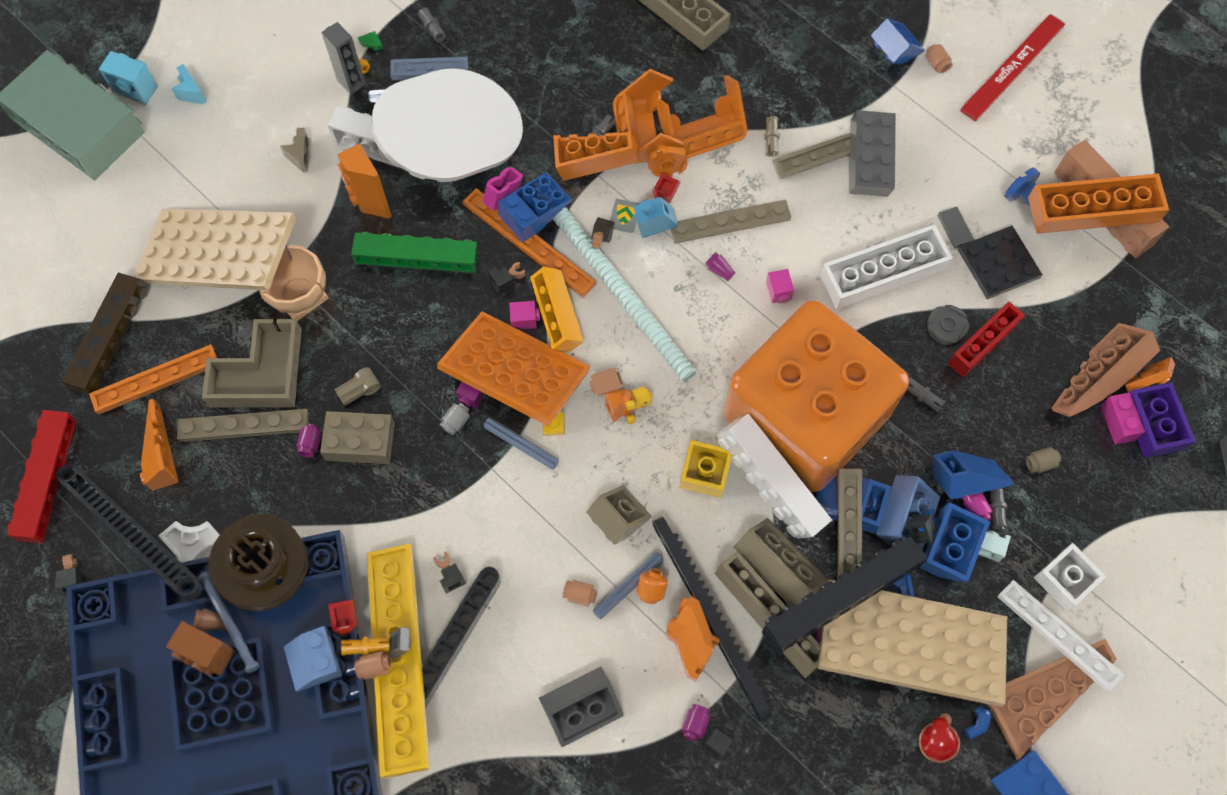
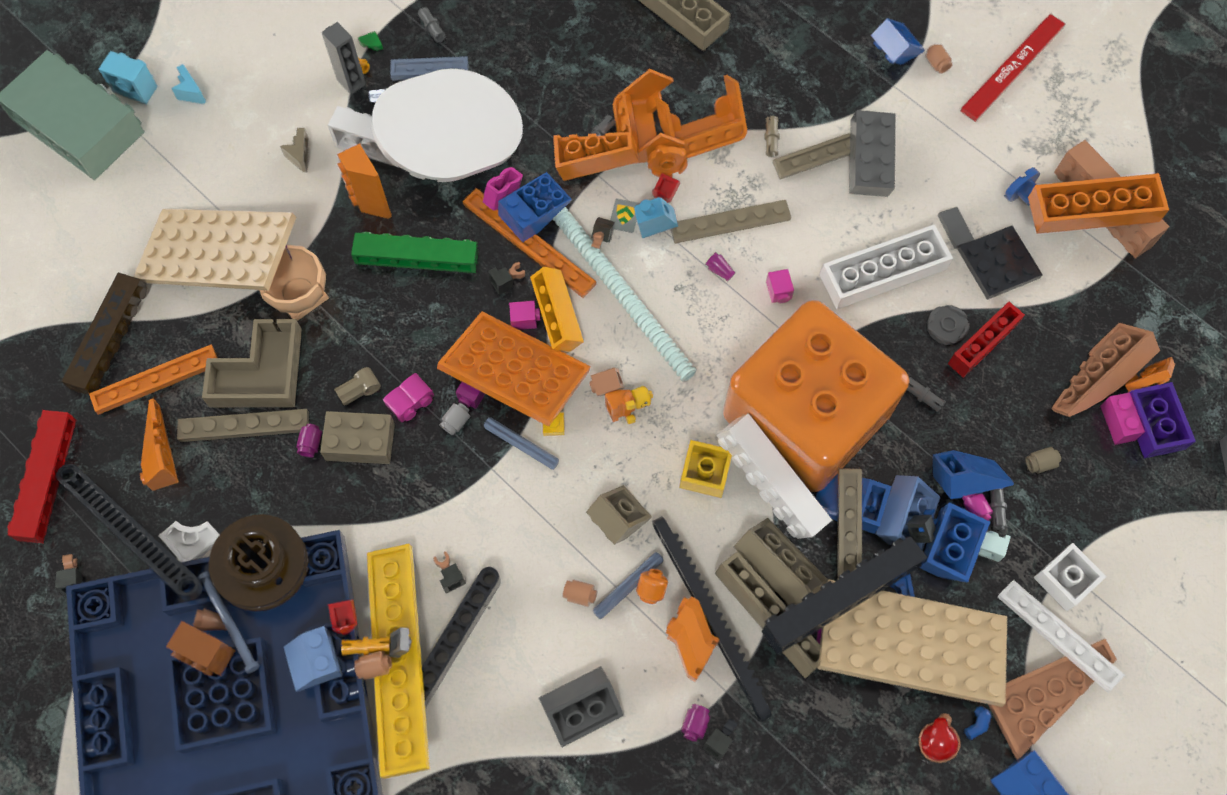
(408, 398): none -> dark pink brick

